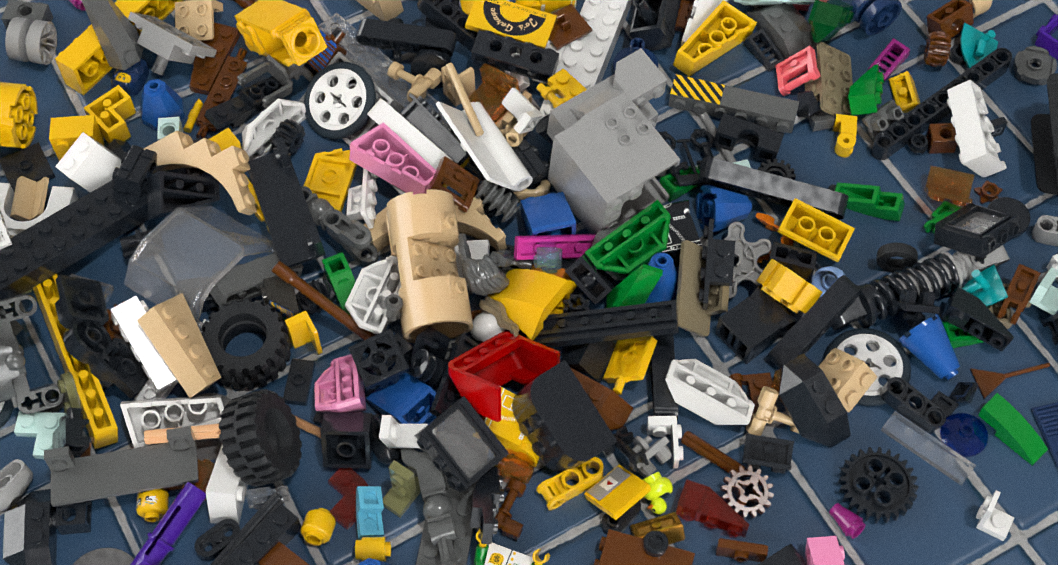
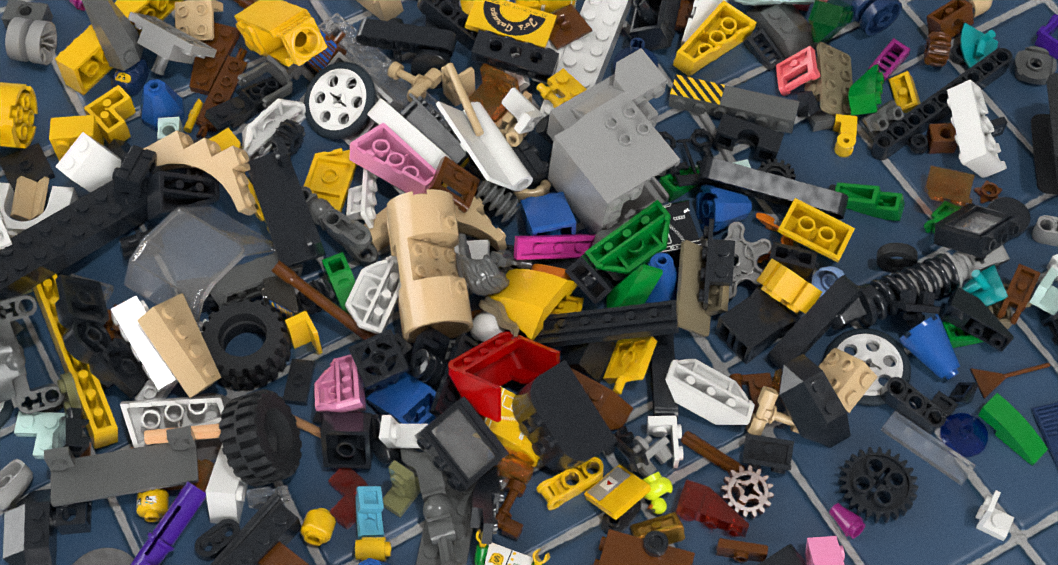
(393, 304): dark grey pin -> none
(548, 259): clear light blue plate -> none
(575, 303): black gear -> none

